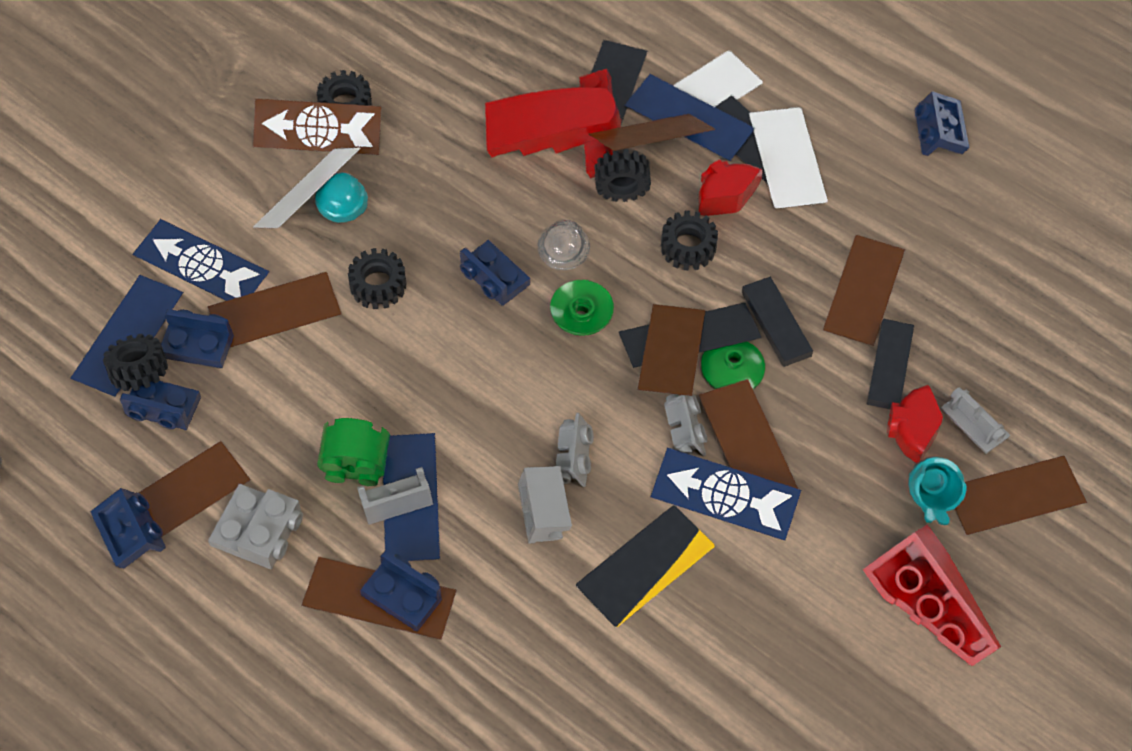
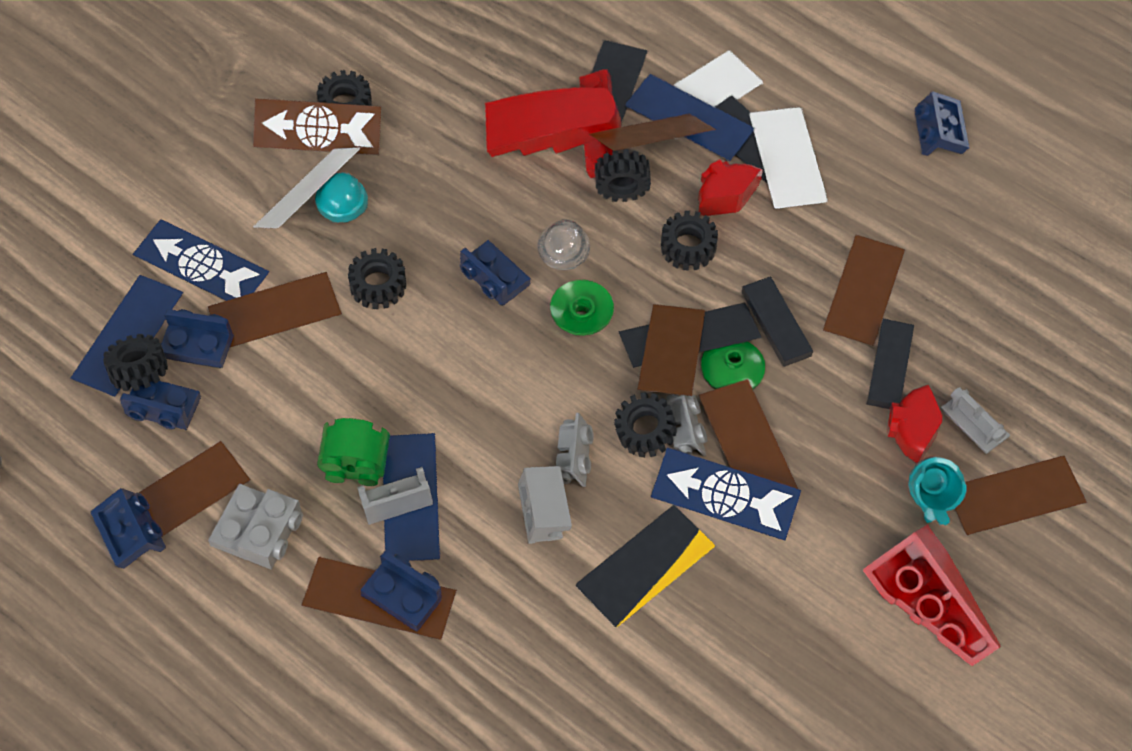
(645, 407): none -> black tyre

